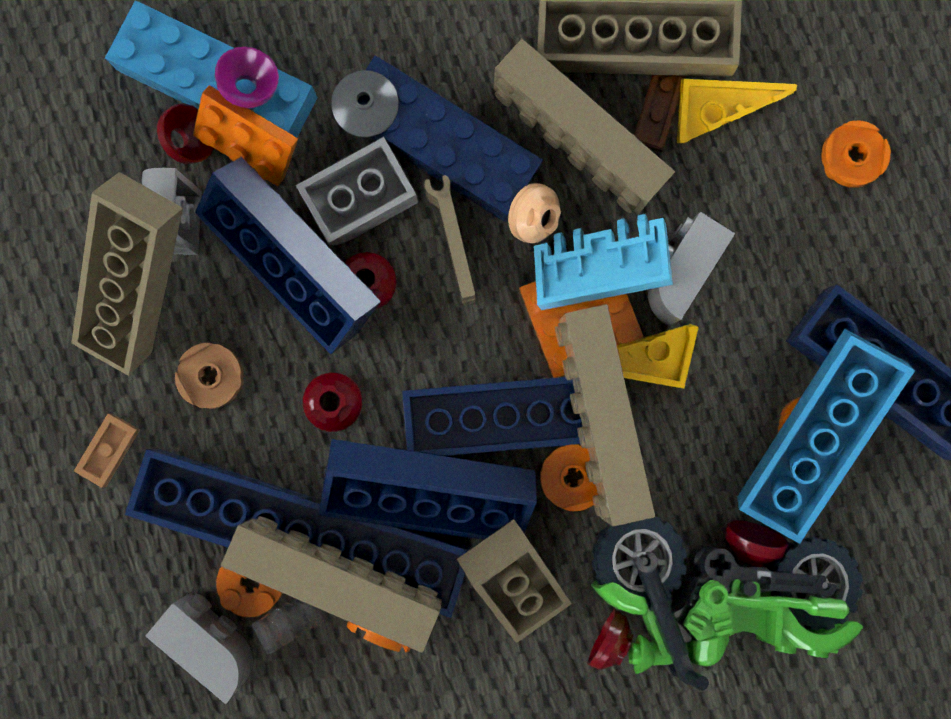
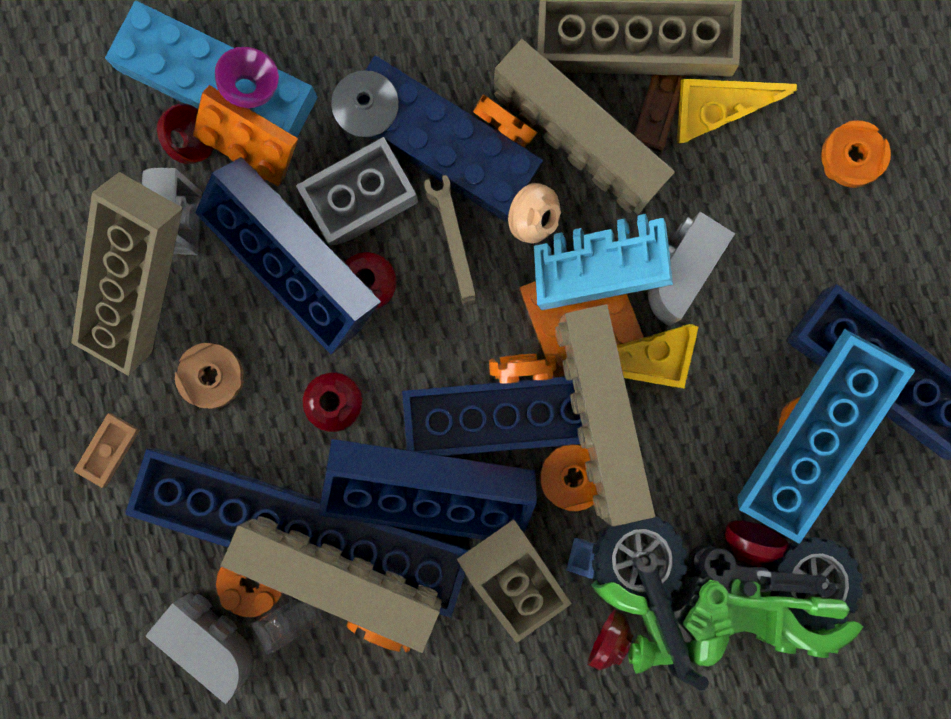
(504, 121): none -> orange plate
(522, 365): none -> orange plate
(581, 558): none -> medium blue tile

